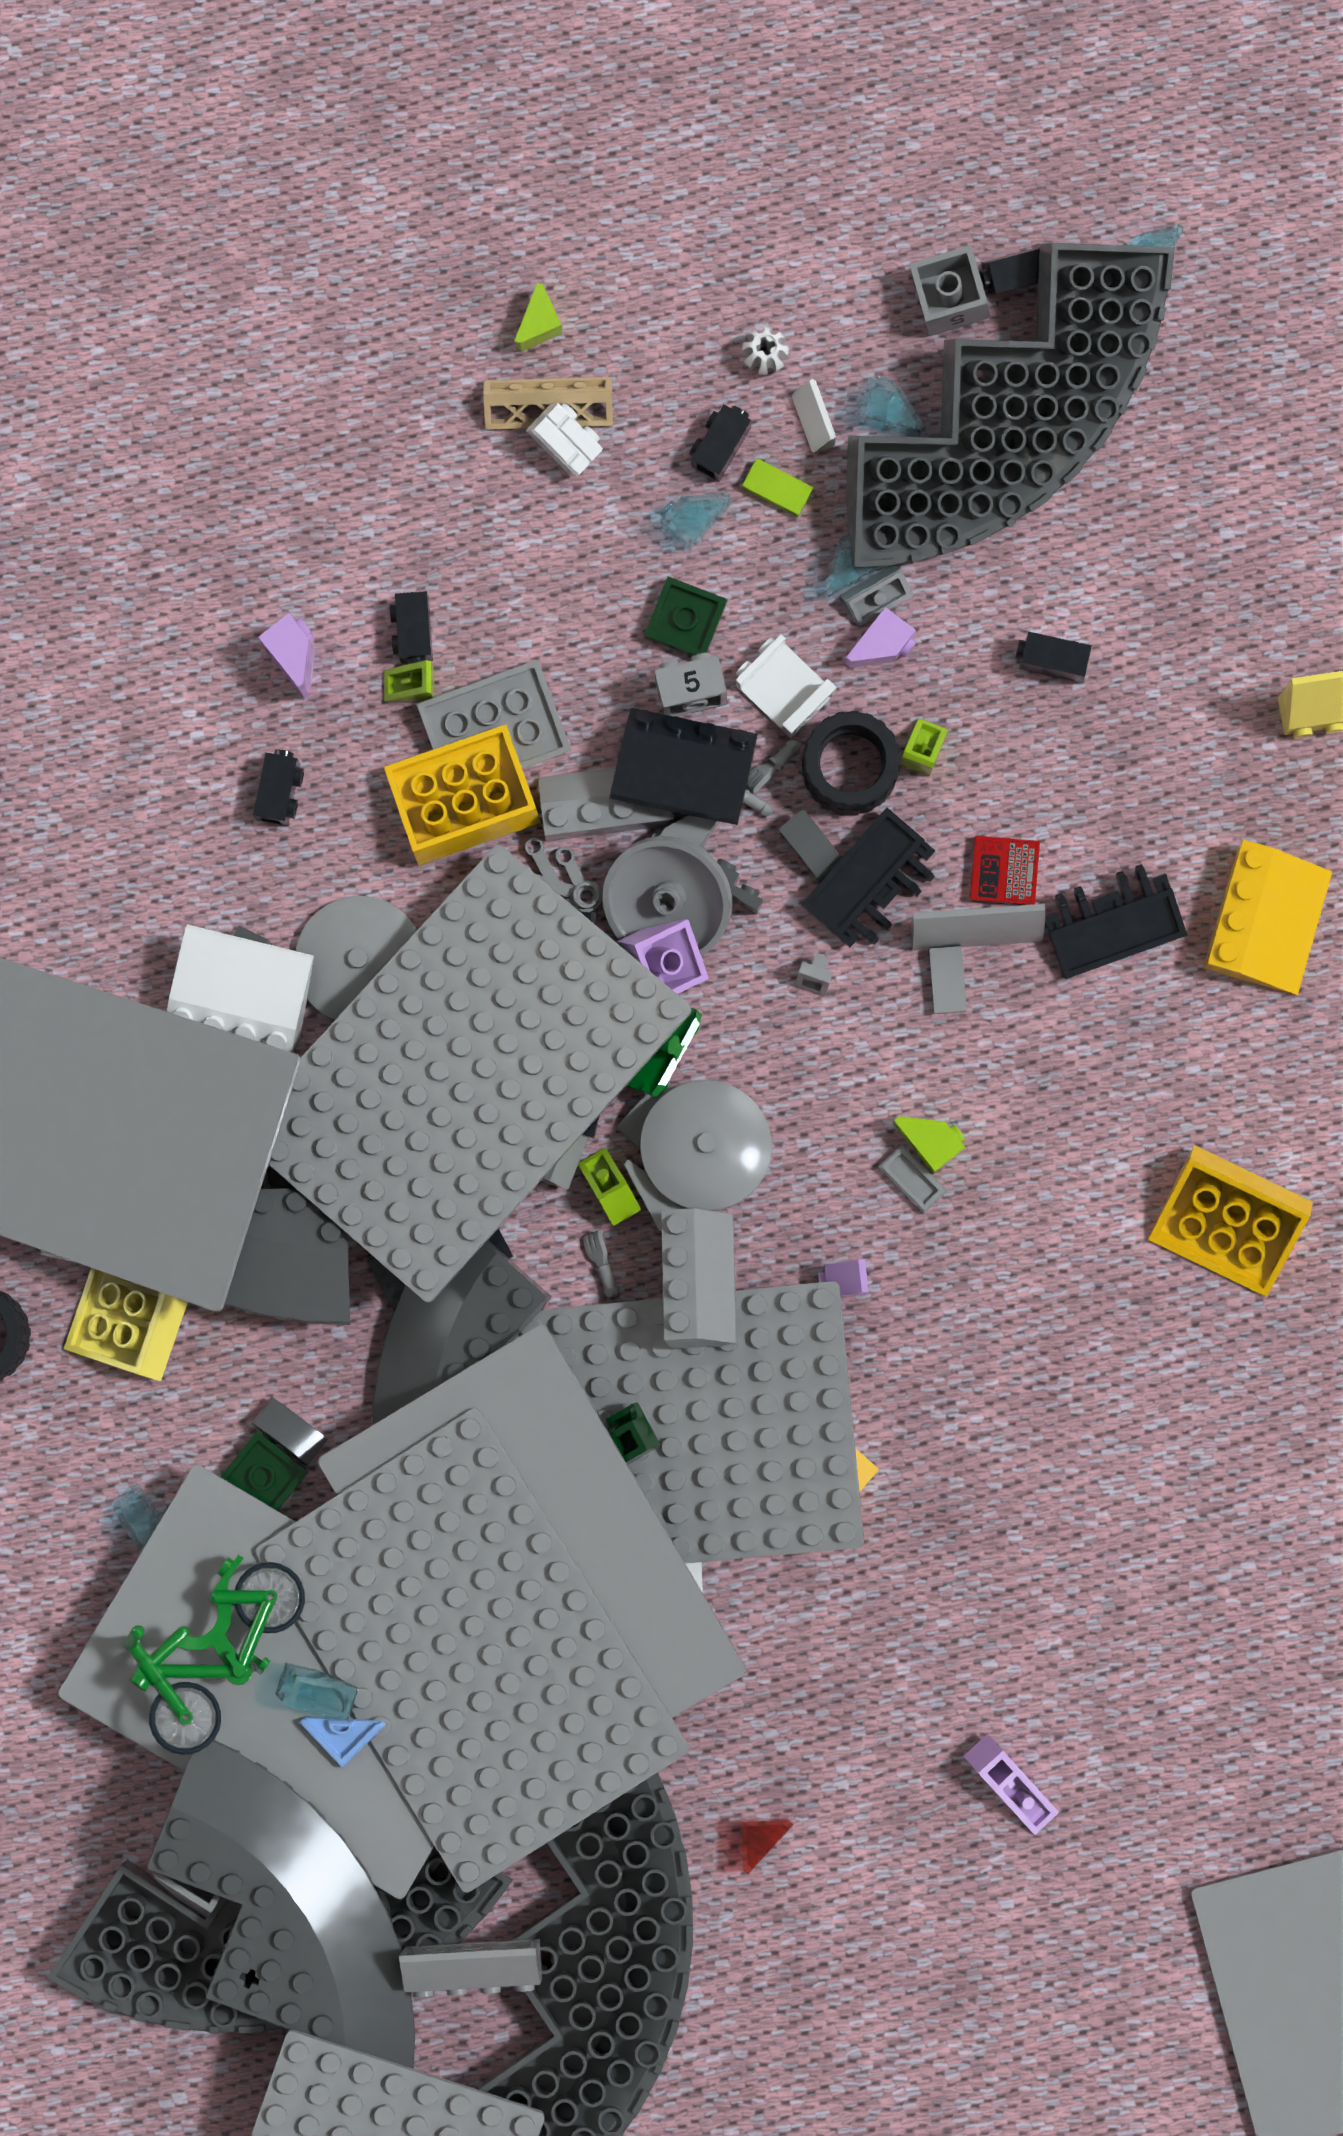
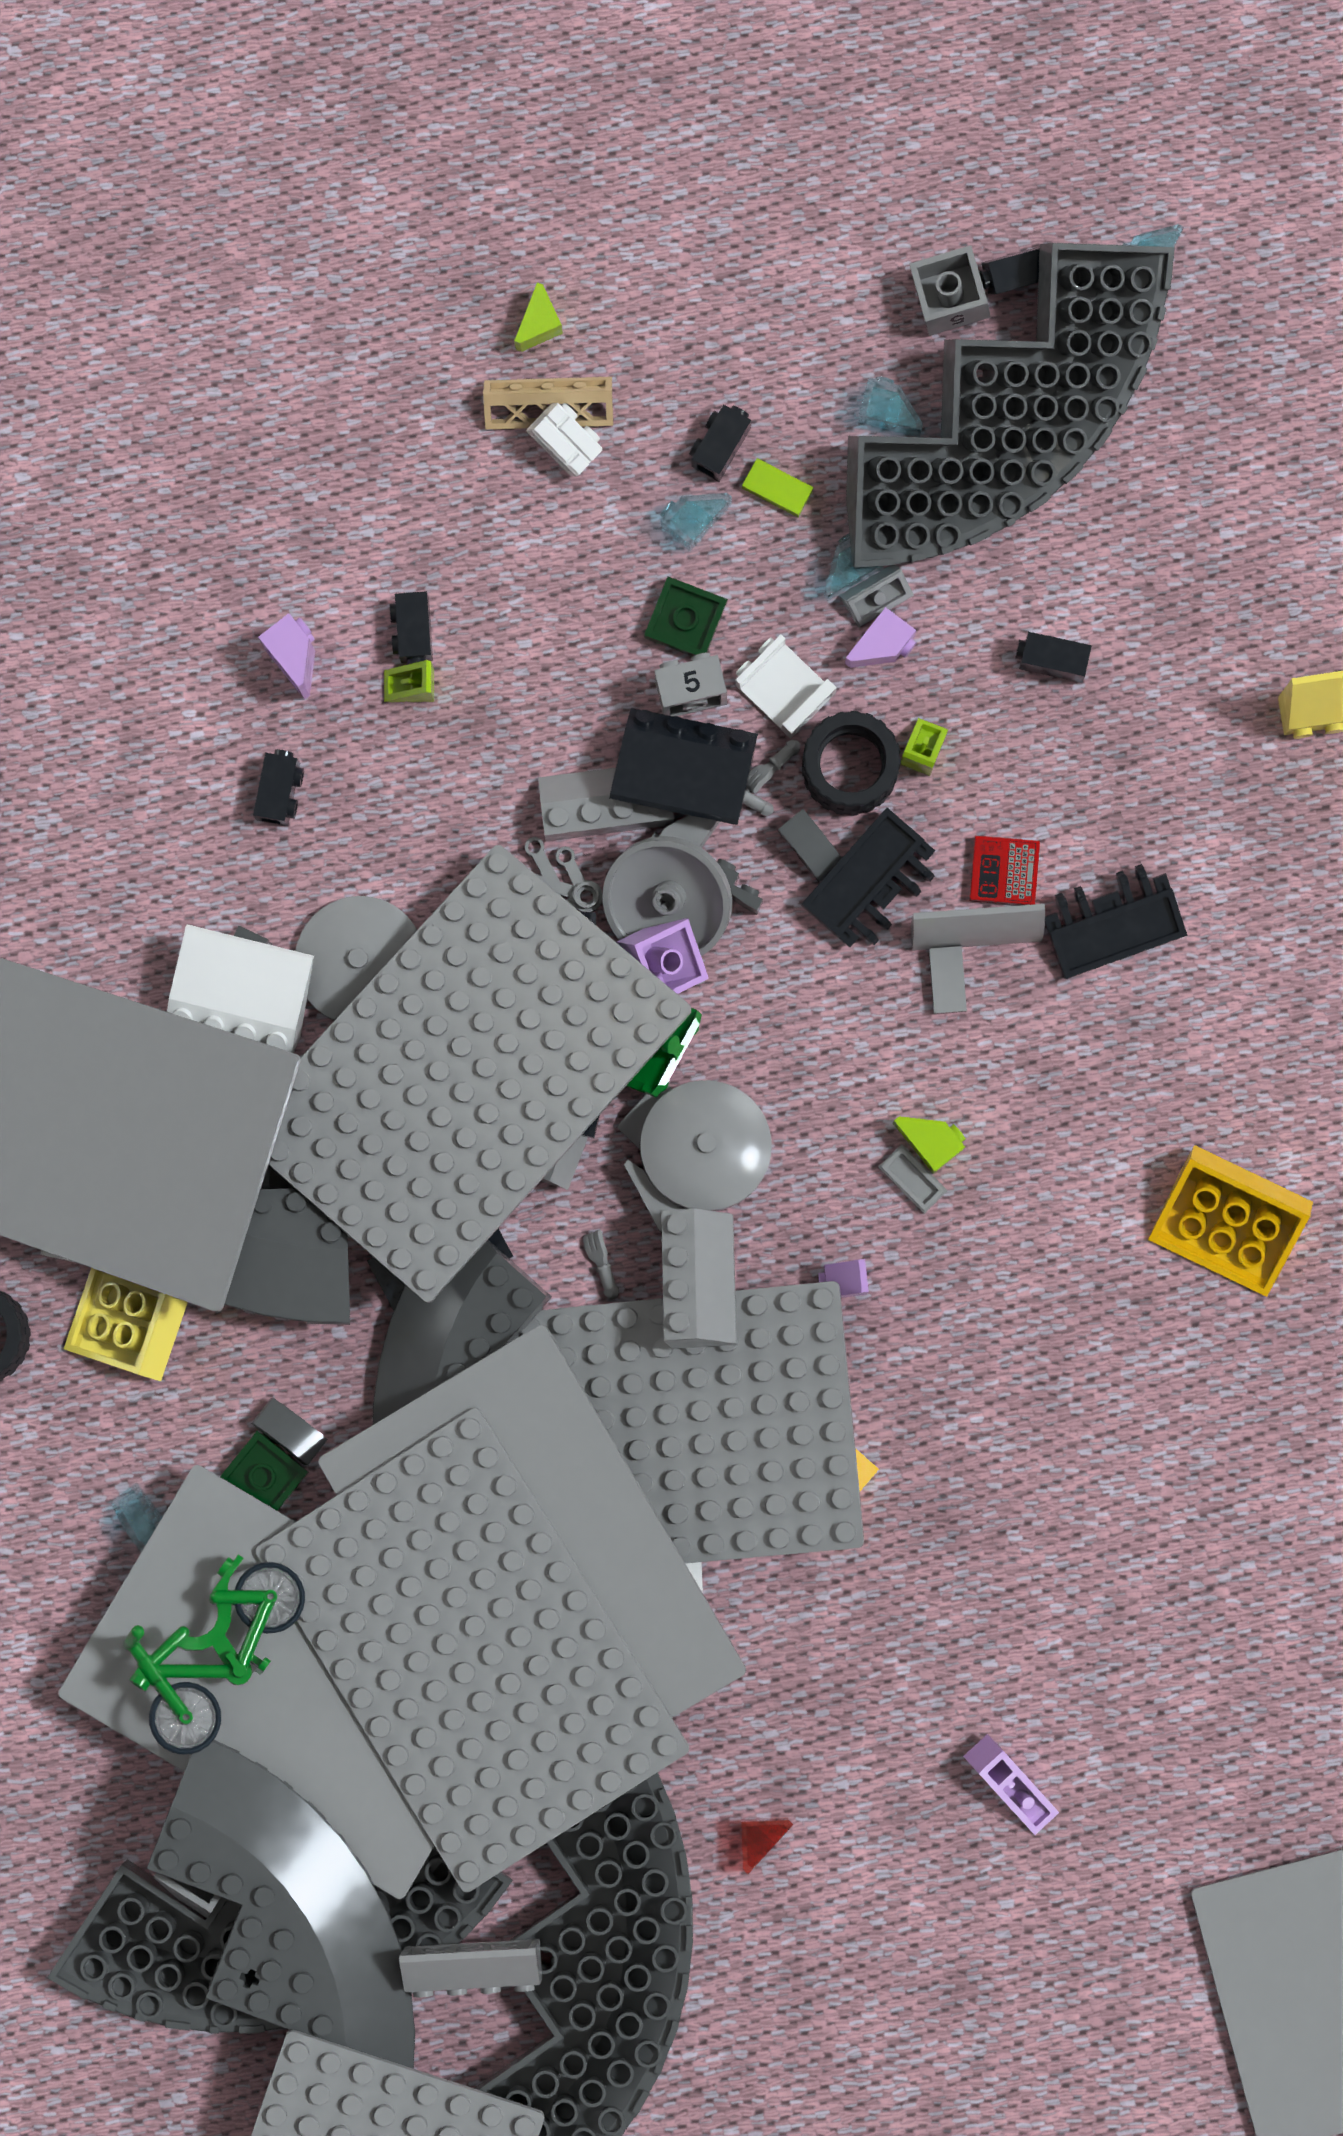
(315, 1692): clear light blue slope -> none
(342, 1737): light blue tile -> none
(462, 795): yellow slope -> none
(509, 698): light grey plate -> none
(609, 1186): lime slope -> none
(632, 1433): dark green brick -> none
(757, 358): white piece -> none
(814, 417): white slope -> none
(814, 976): light grey tile -> none
(1268, 917): yellow slope -> none

